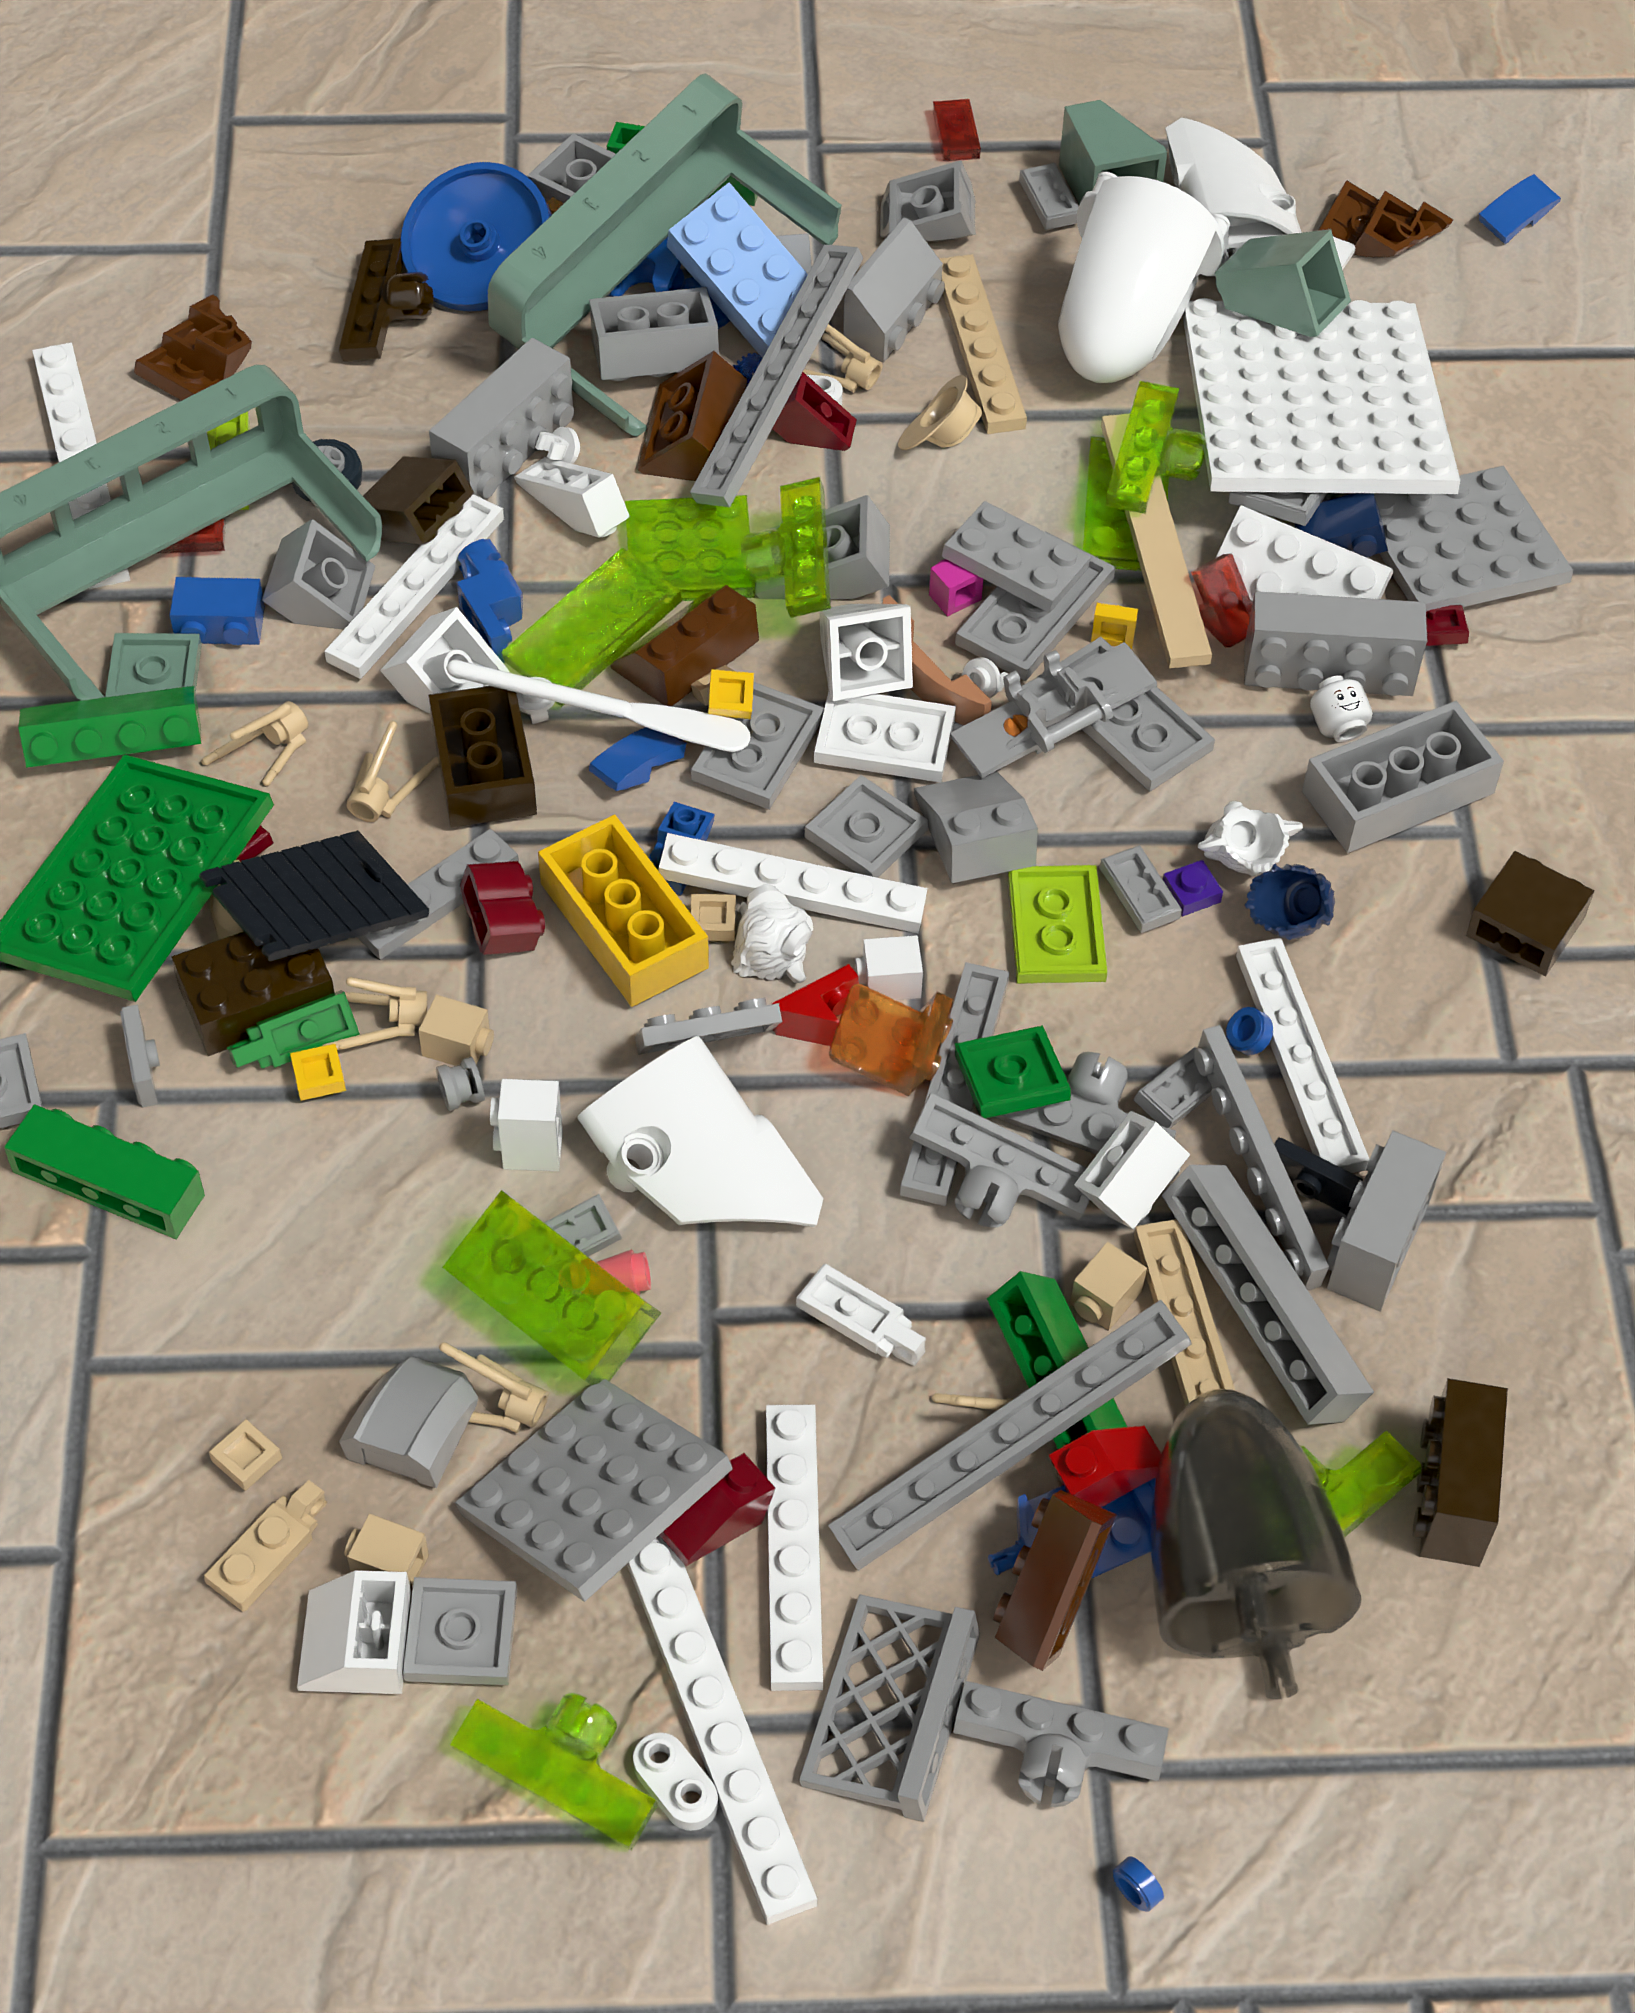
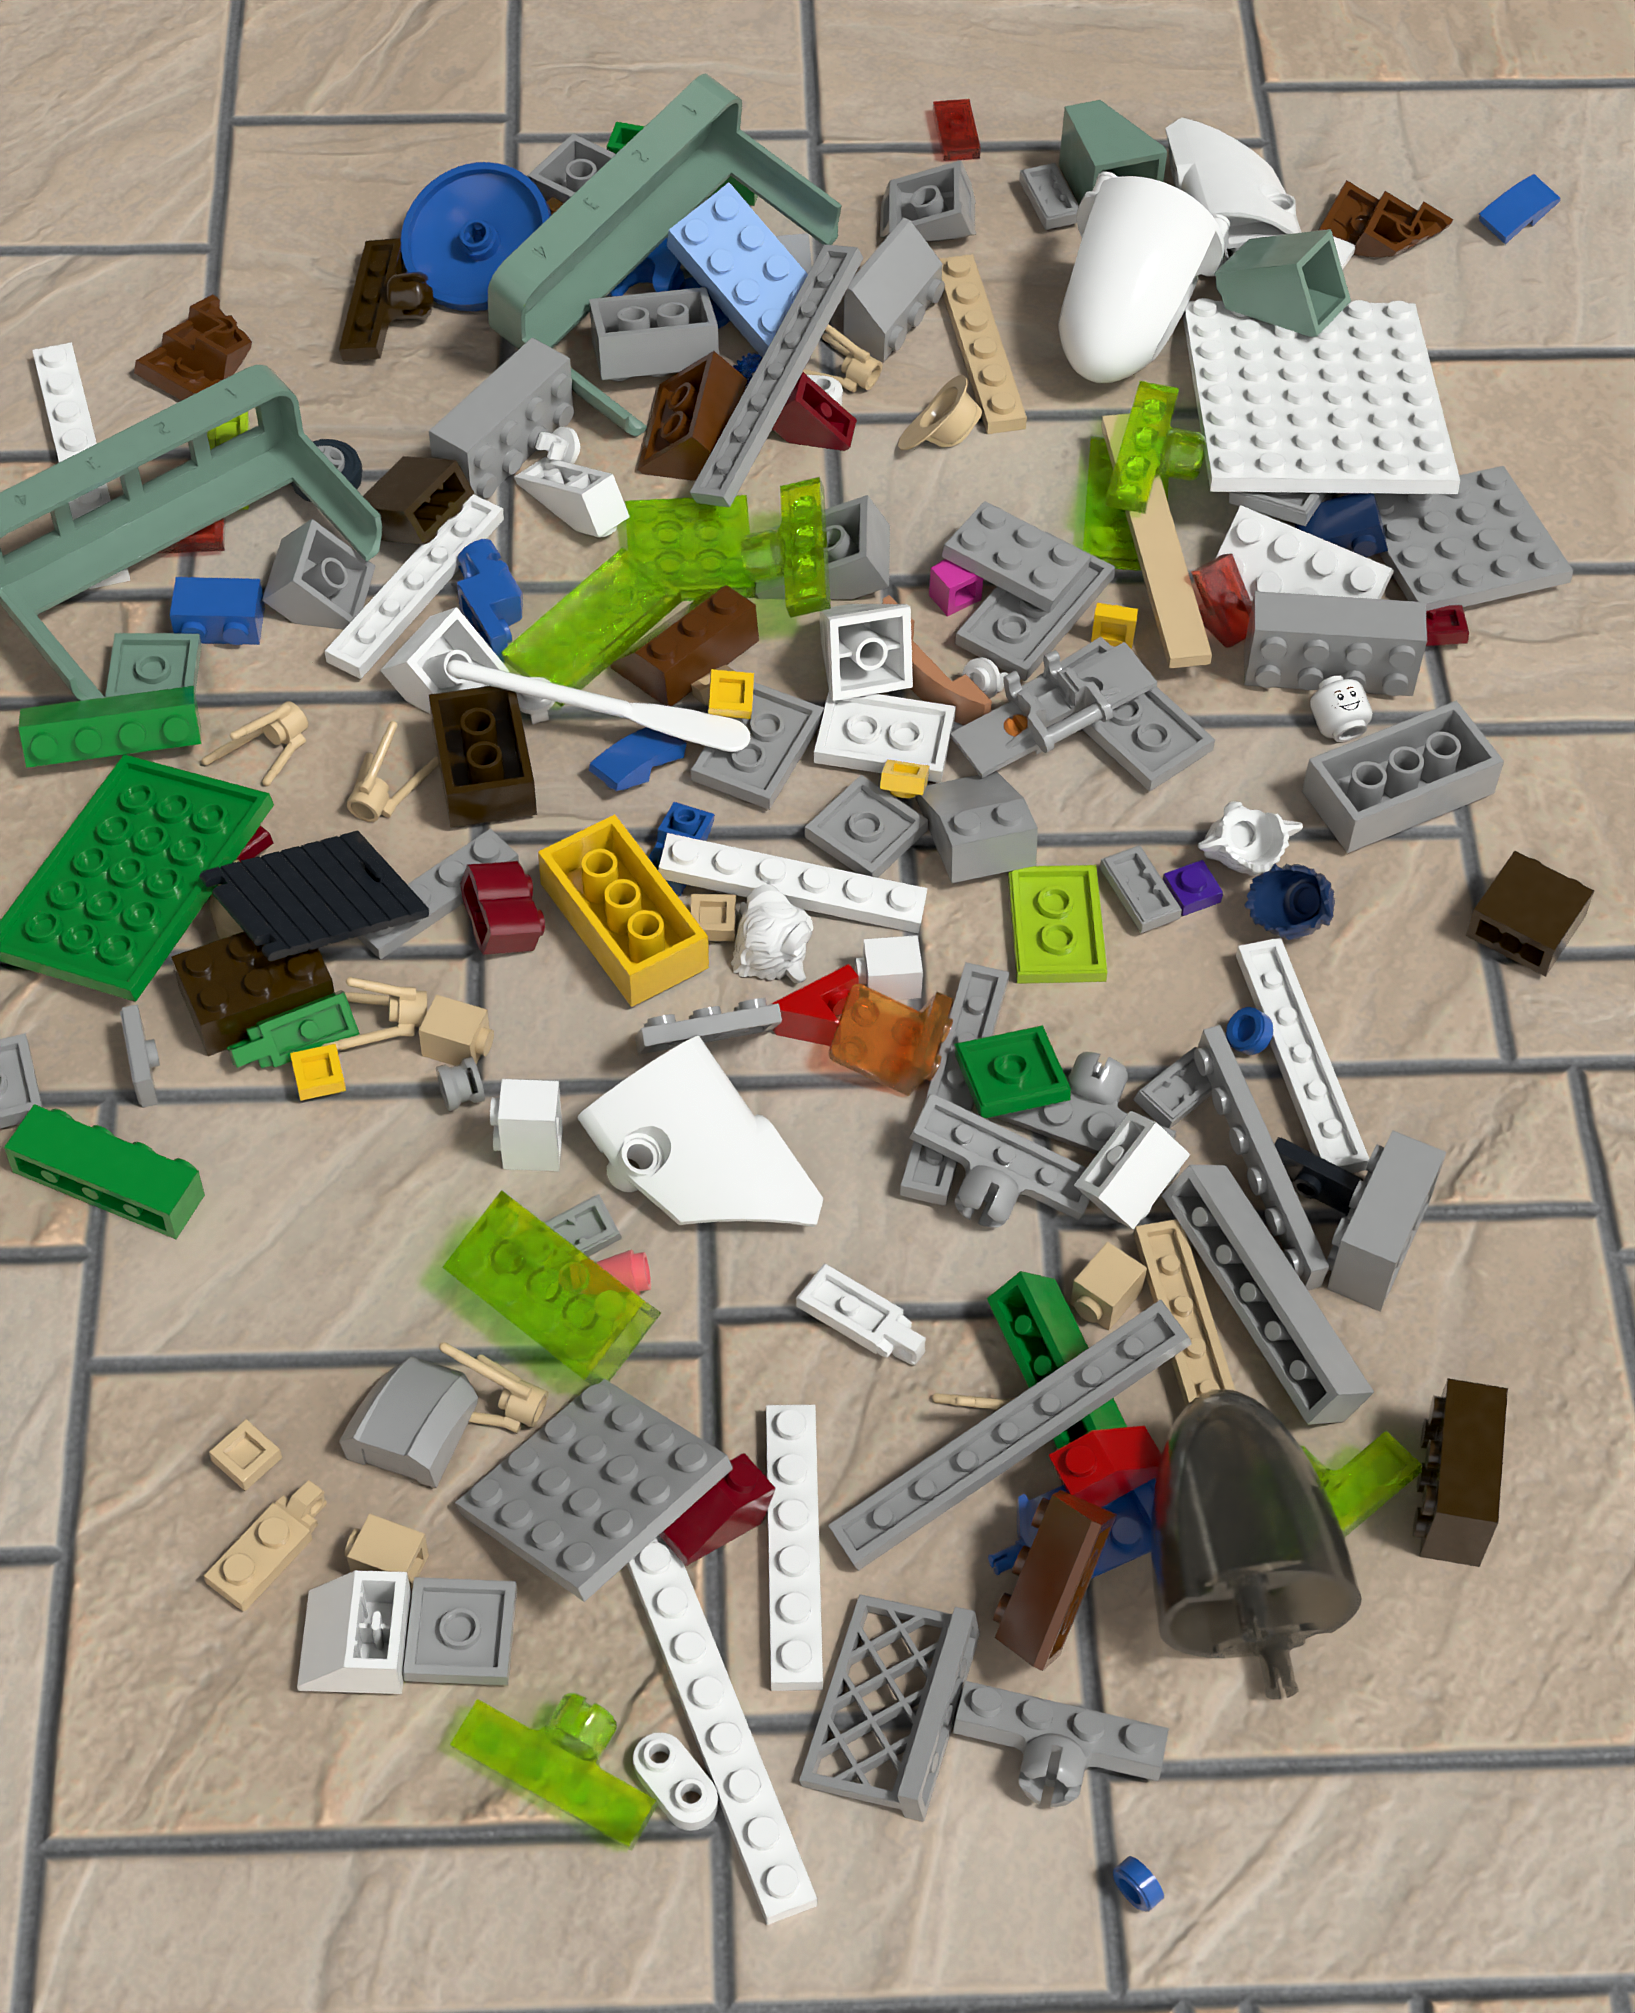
(904, 778): none -> yellow plate

